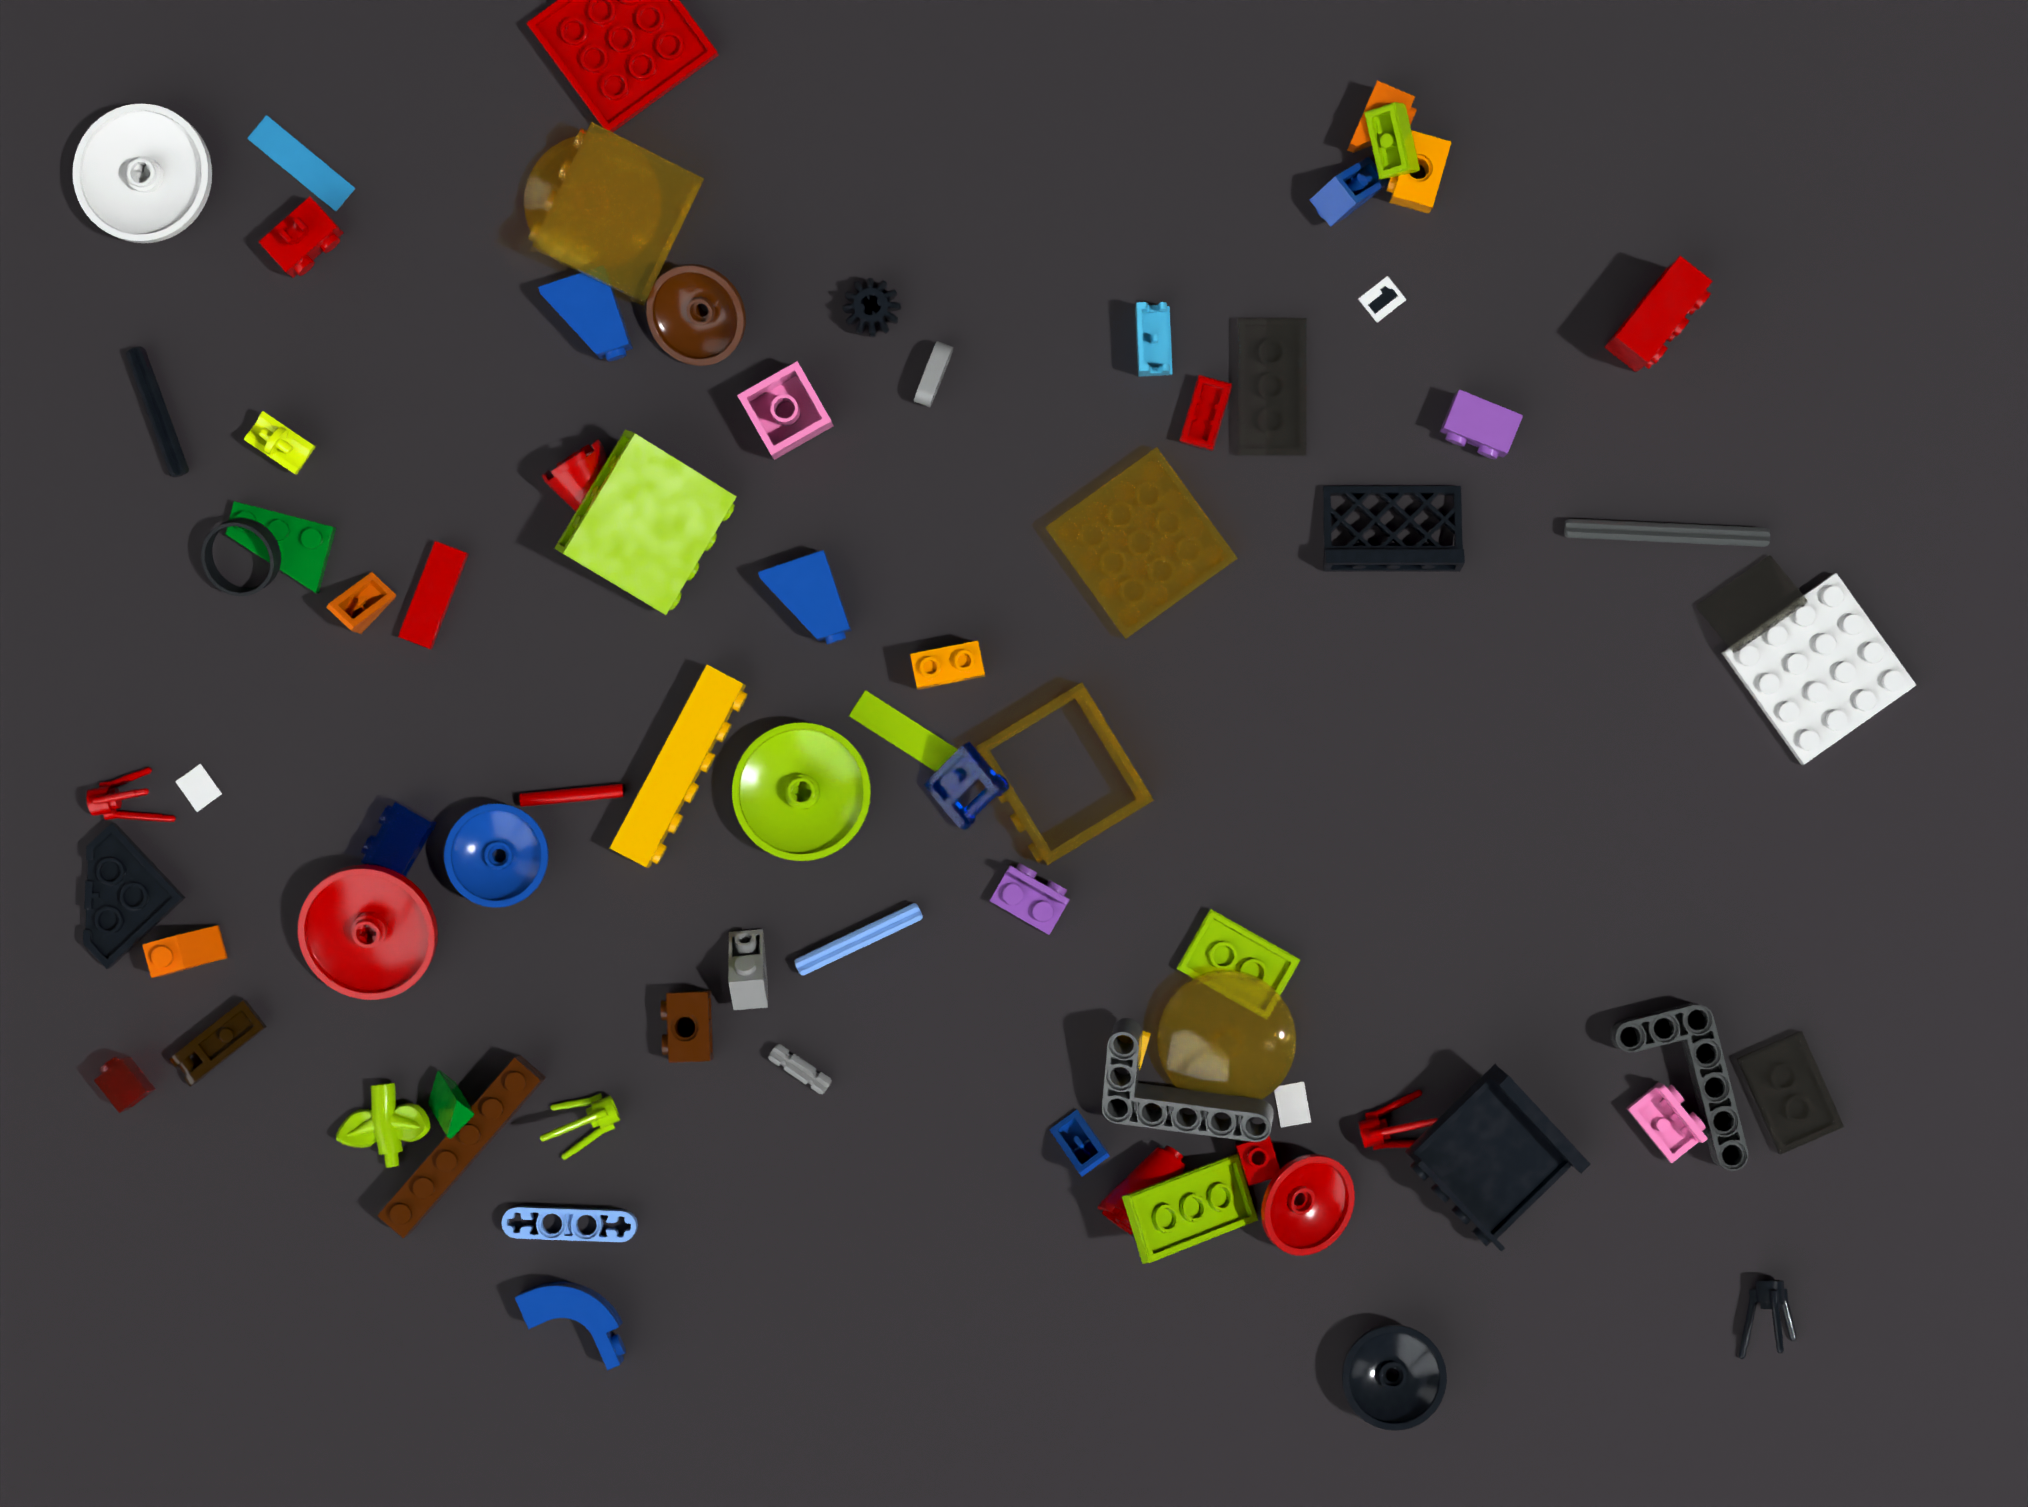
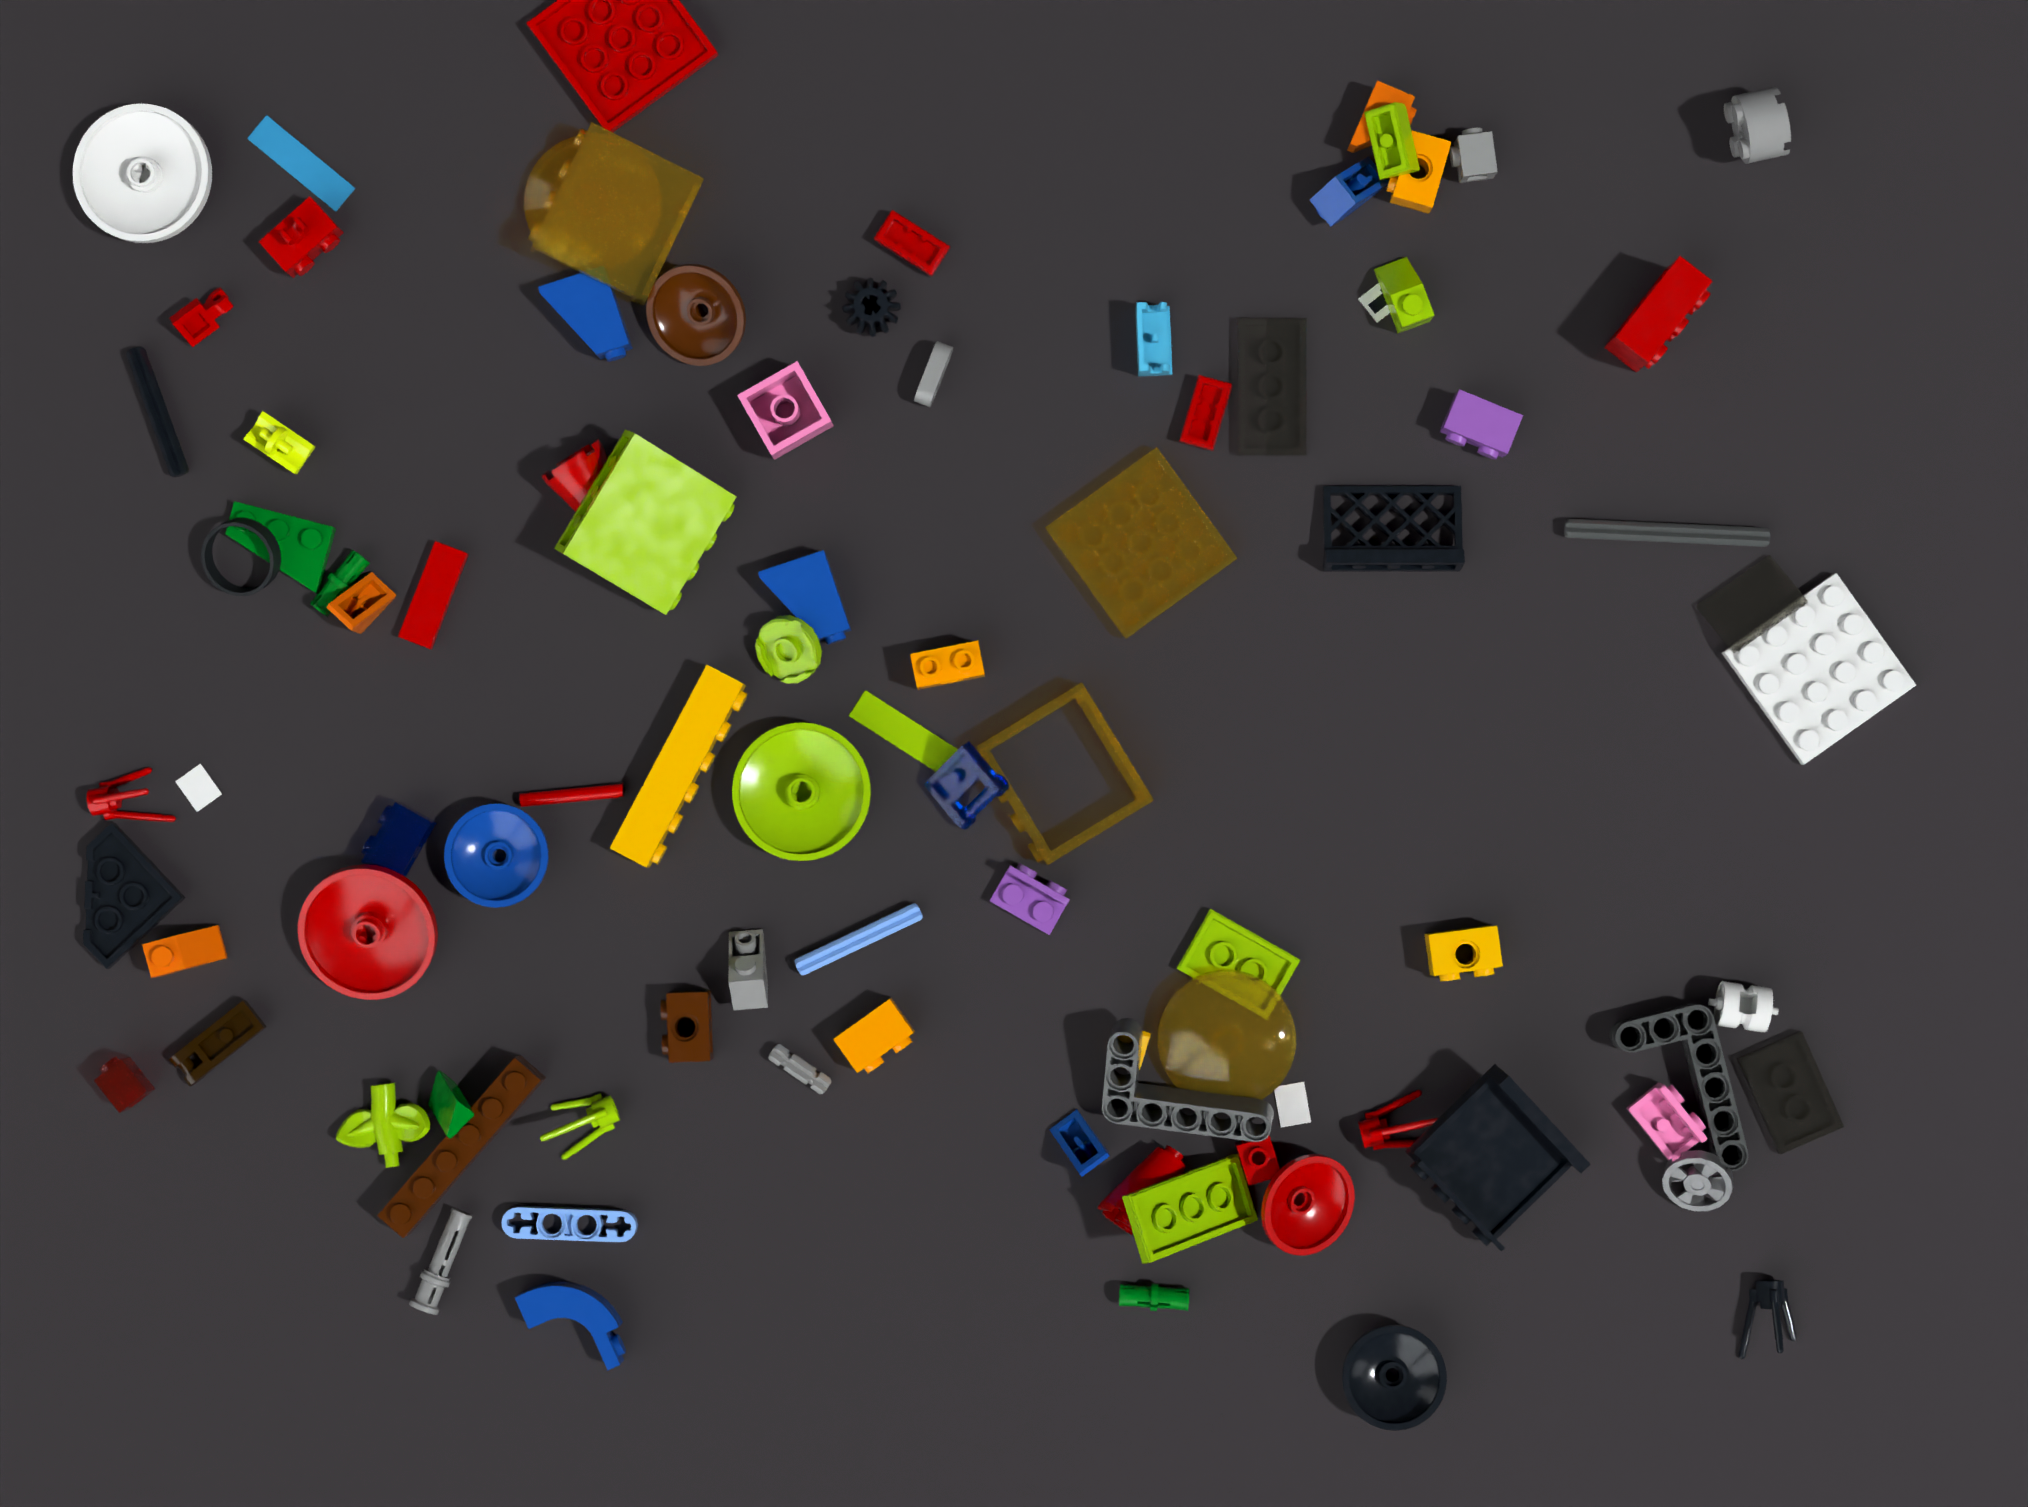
(199, 320): none -> red plate
(340, 581): none -> green pin
(436, 1276): none -> light grey pin
(788, 649): none -> lime tile
(875, 1035): none -> light orange brick
(912, 243): none -> red plate
(1154, 1297): none -> green pin
(1404, 295): none -> lime slope
(1474, 155): none -> light grey brick
(1484, 946): none -> yellow brick
(1698, 1181): none -> flat silver piece
(1741, 1006): none -> white wheel
(1758, 125): none -> light grey brick

